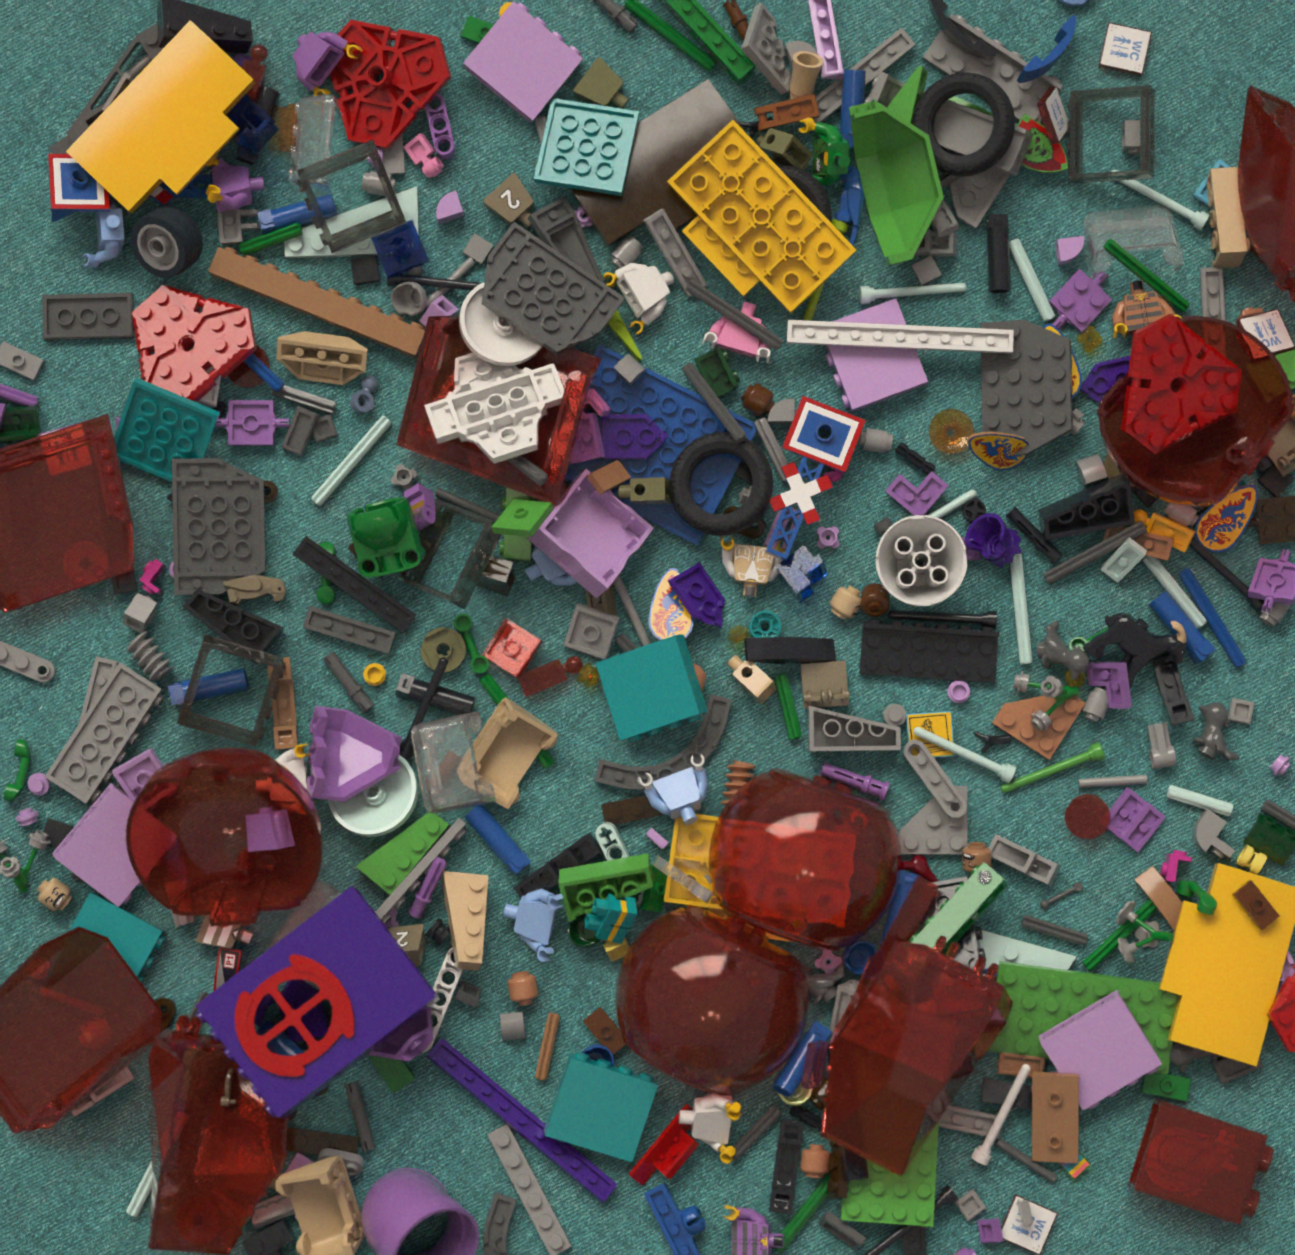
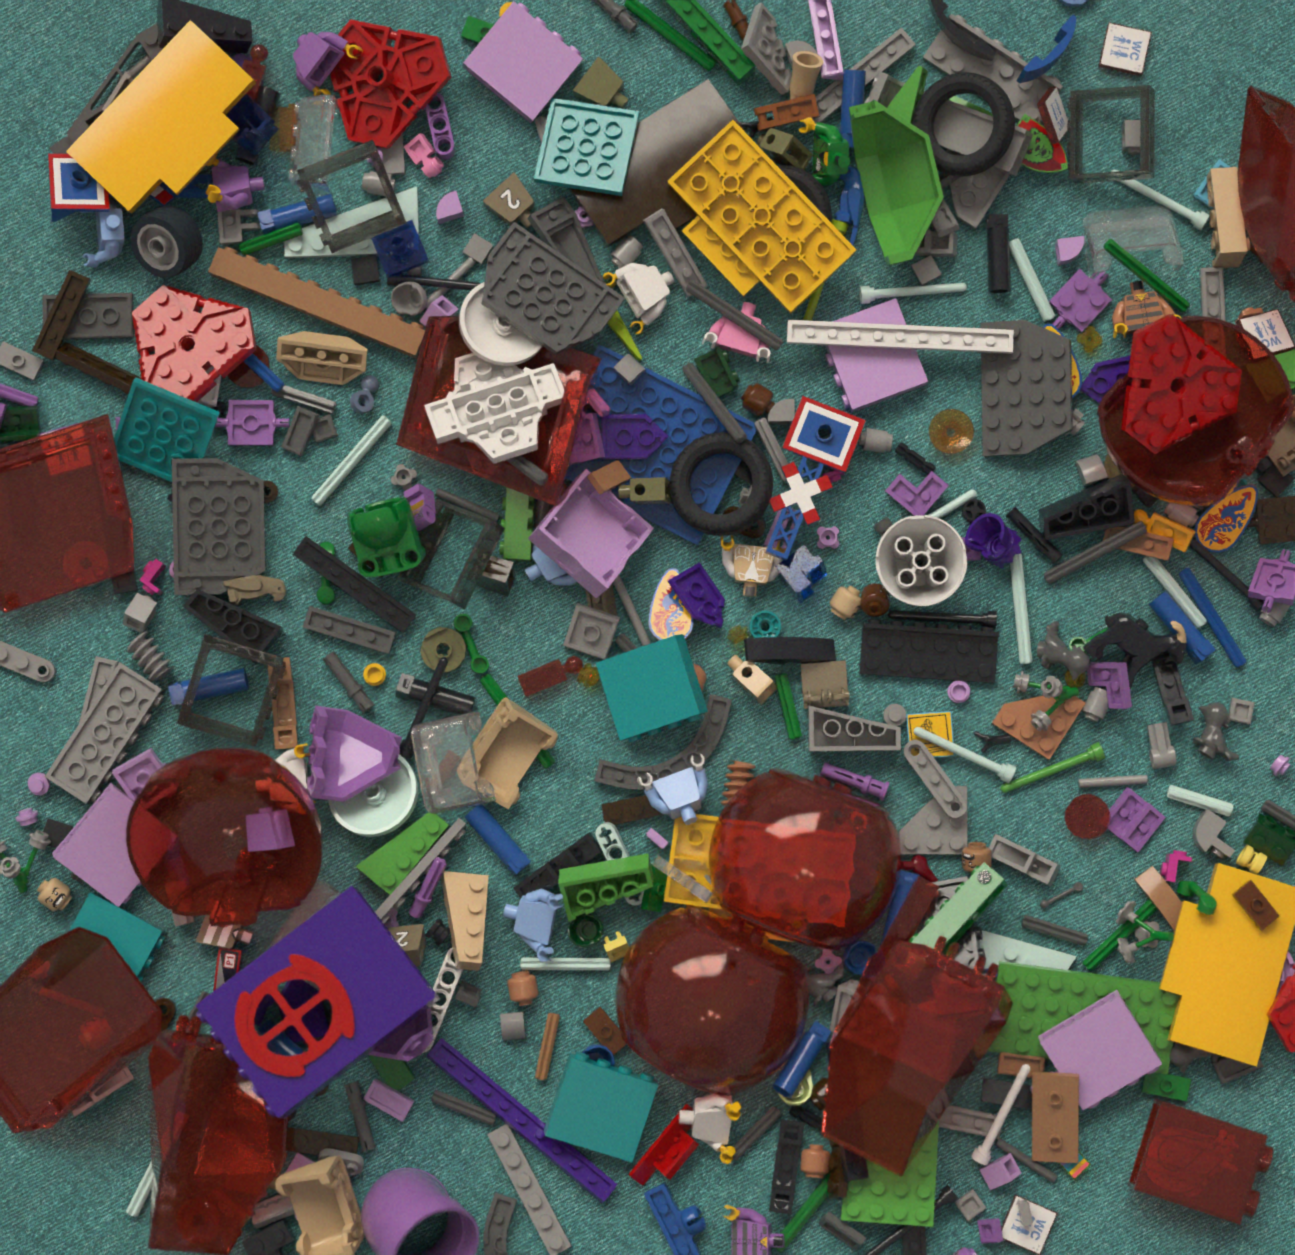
(14, 790): green bar -> none
(61, 315): none -> dark brown plate
(96, 367): none -> dark brown plate
(226, 1100): dark tan piece -> none
(388, 1100): none -> lavender tile
(463, 1107): none -> dark grey axle
(512, 648): clear red tile -> none
(522, 517): bright green plate -> none
(566, 964): none -> light aqua axle
(613, 918): teal hips -> none
(814, 1064): clear pink tile -> none
(997, 449): shield -> none
(1000, 1171): none -> lavender brick
(1123, 559): light aqua plate -> none

